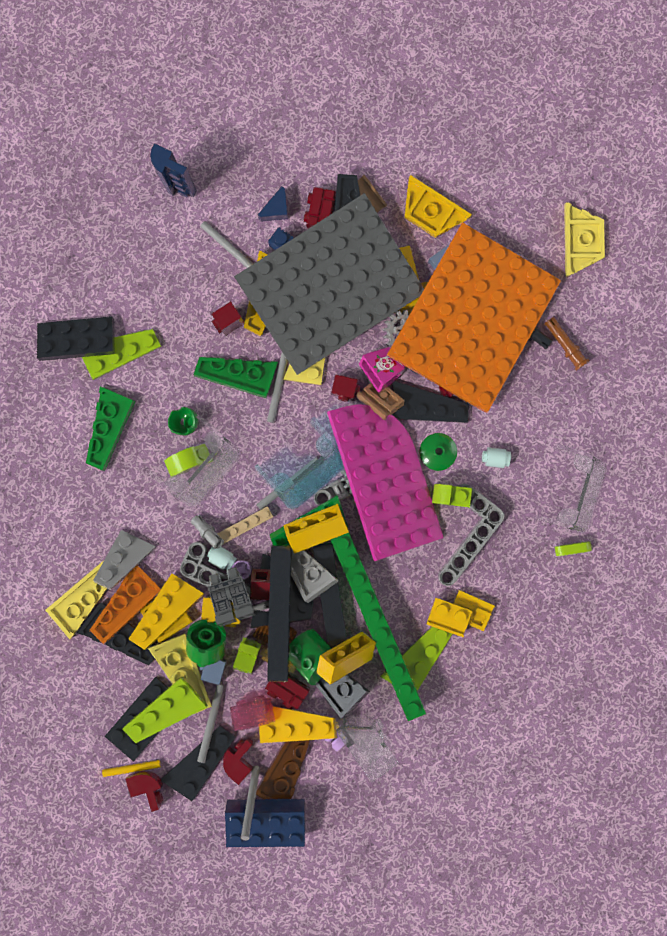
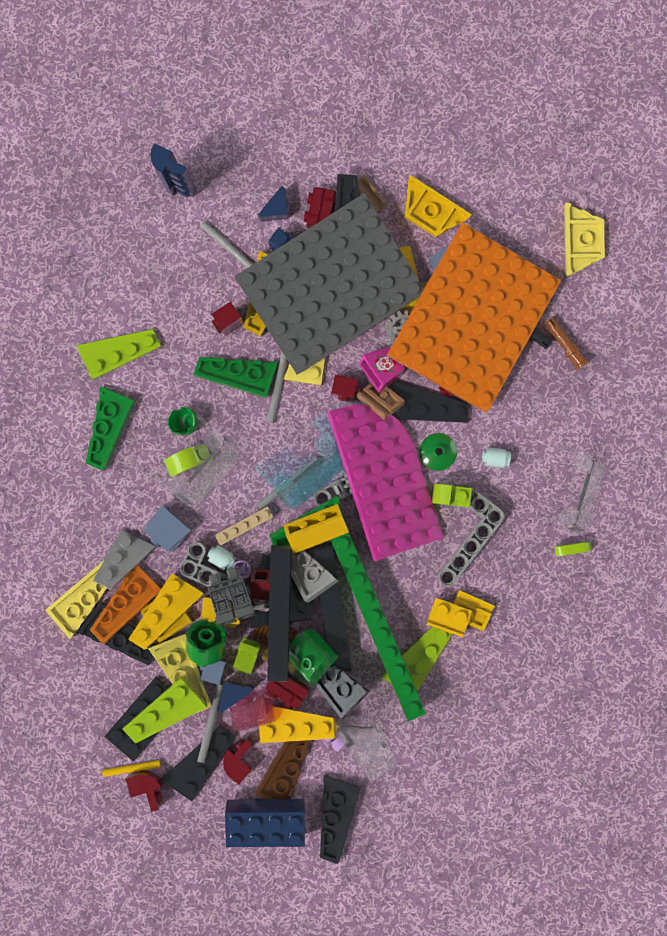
(75, 338): black plate -> none
(166, 529): none -> sand blue torso
(207, 531): light grey pin -> none
(232, 693): none -> dark blue slope
(250, 803): light grey bar -> none
(338, 809): none -> black wing
(346, 657): yellow brick -> none

